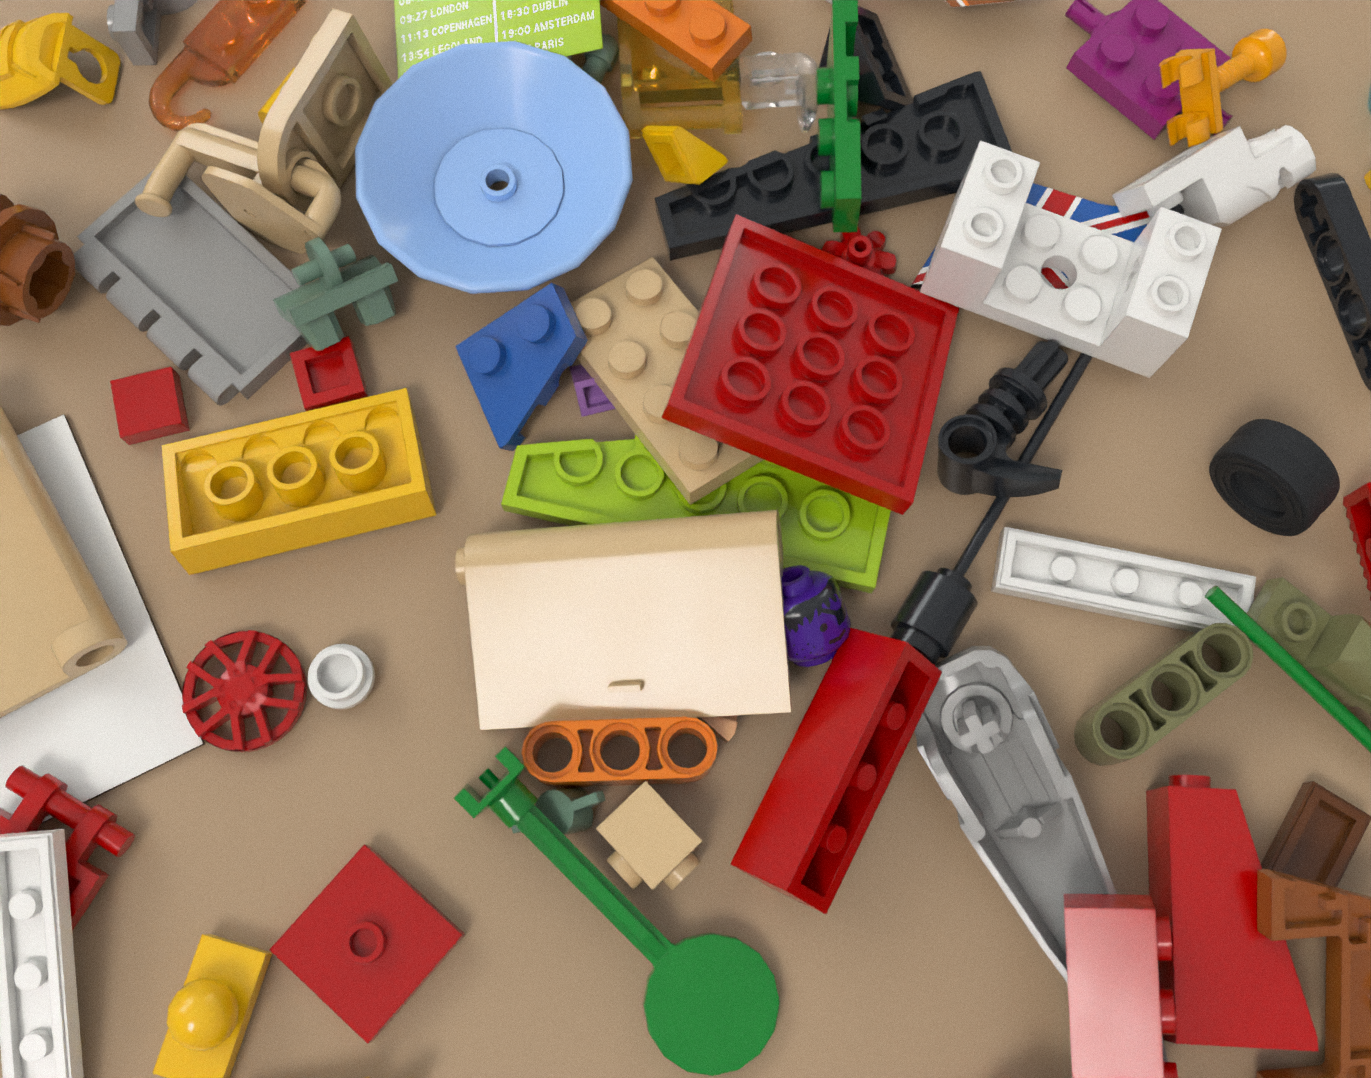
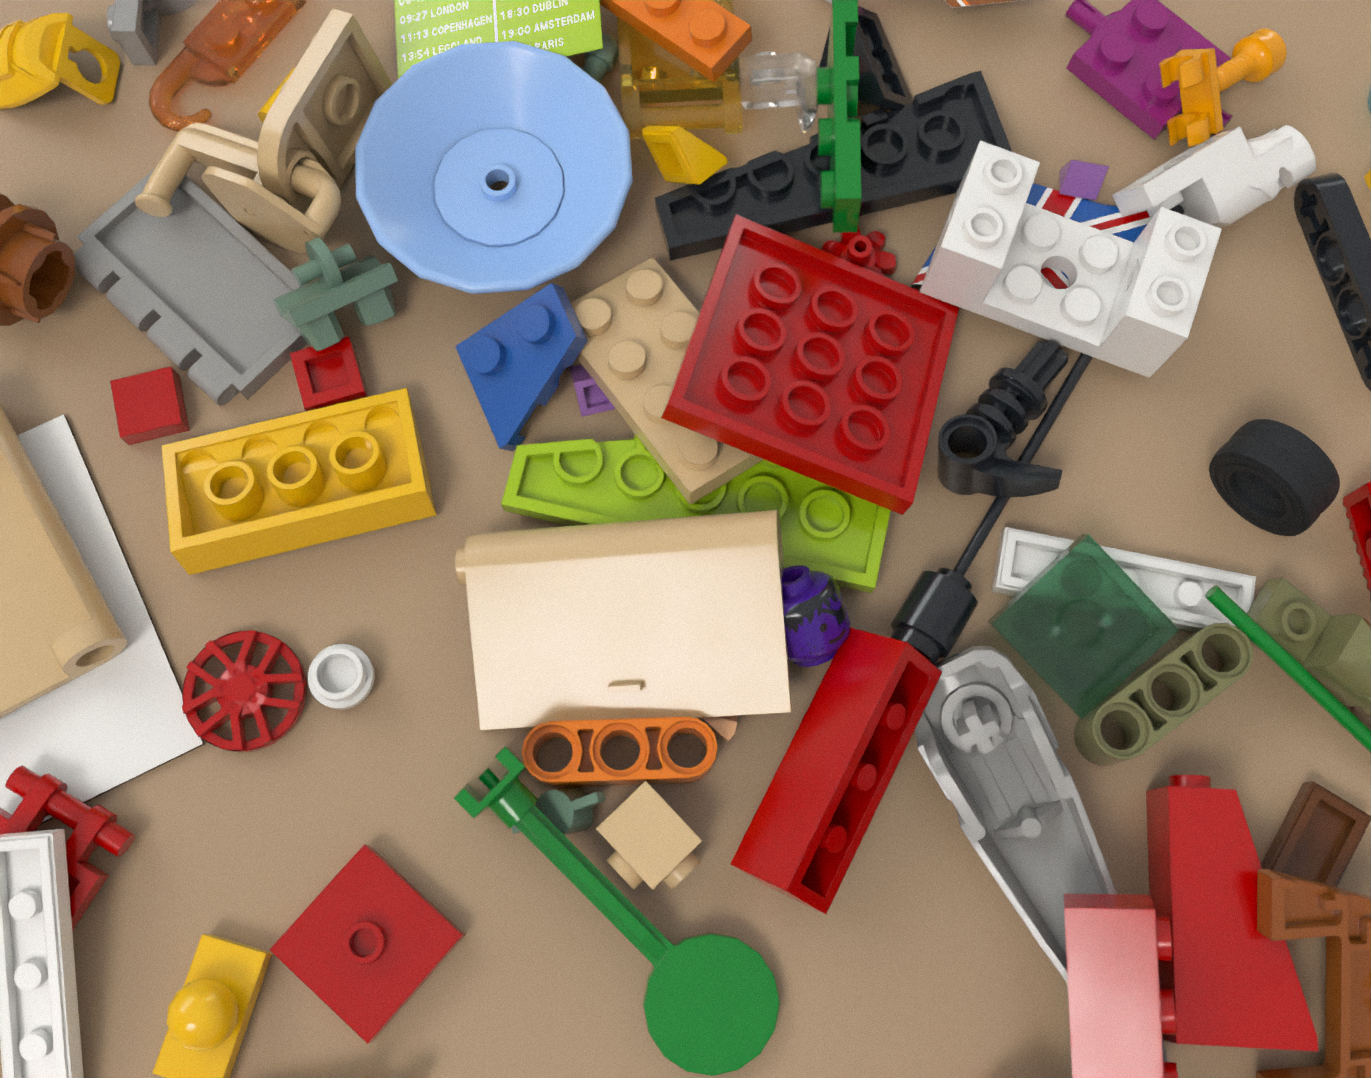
(1081, 179): none -> medium lavender piece
(1083, 625): none -> clear green plate

